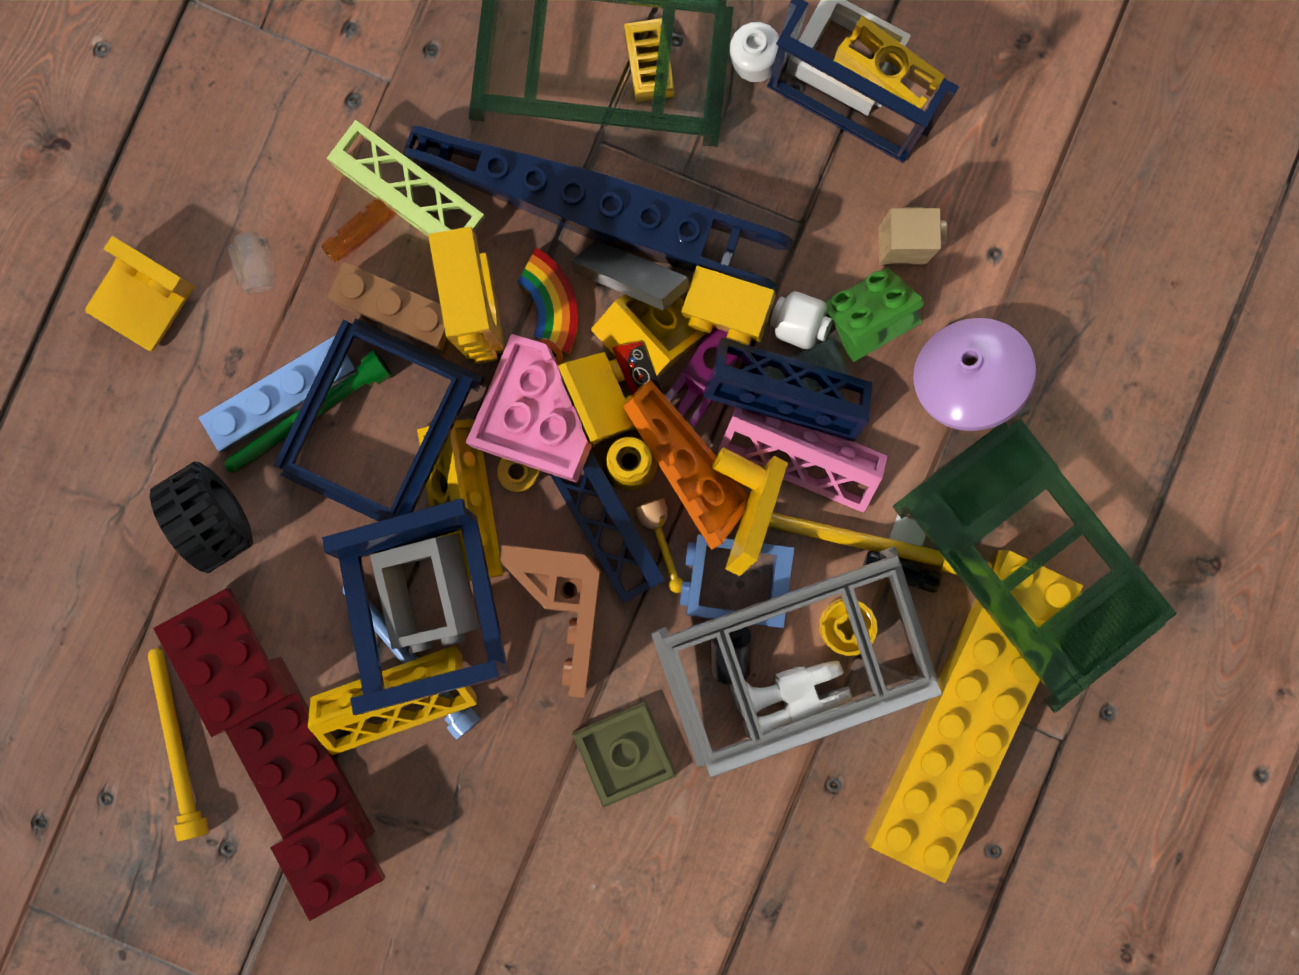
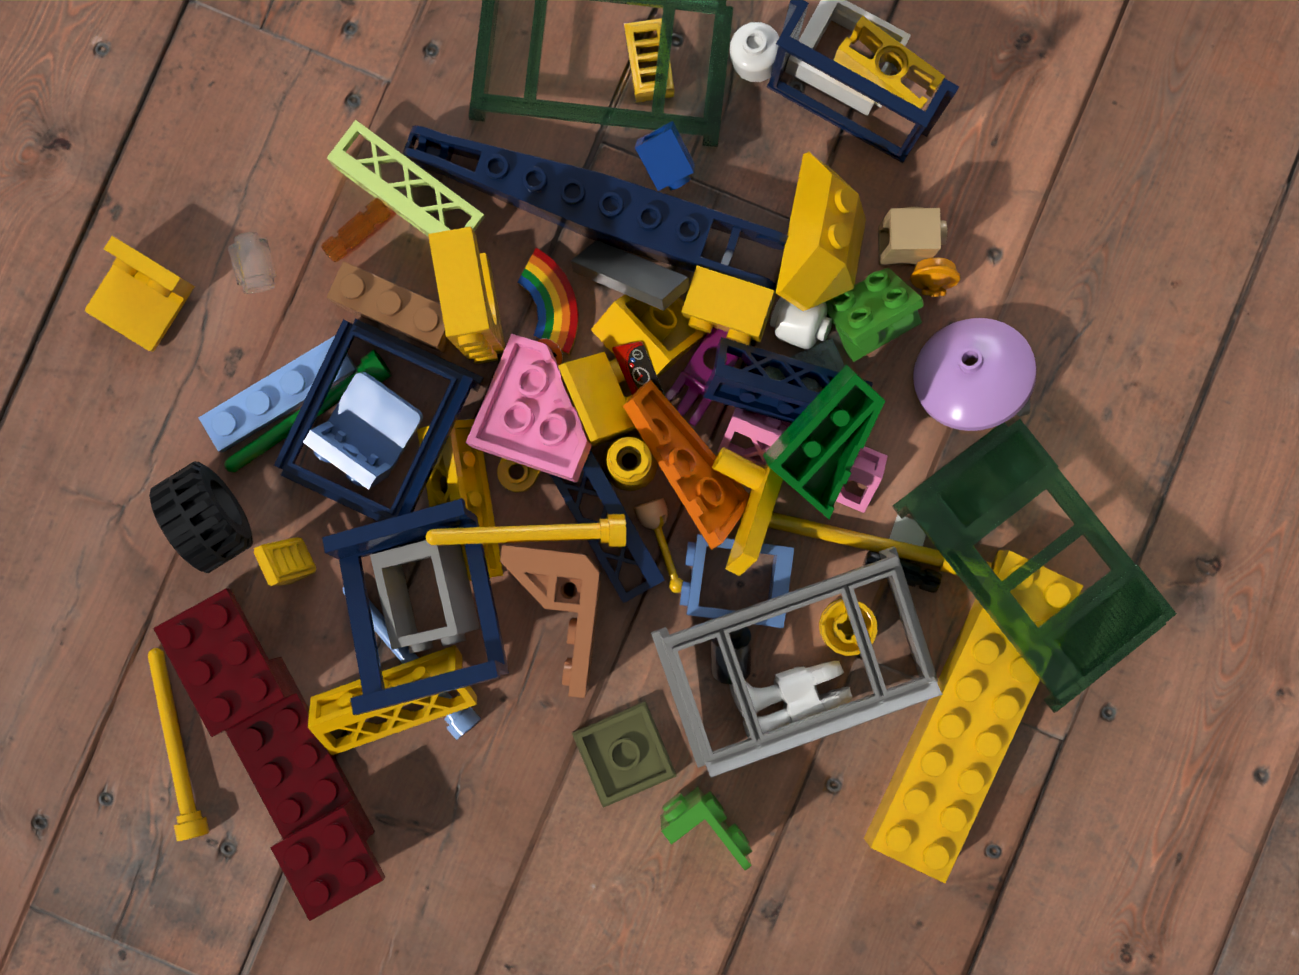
(285, 561): none -> yellow slope
(366, 431): none -> bracket
(608, 530): none -> yellow piece
(666, 157): none -> blue brick
(686, 812): none -> bright green bracket
(822, 237): none -> yellow wedge
(825, 440): none -> green wedge
(935, 276): none -> light orange hat

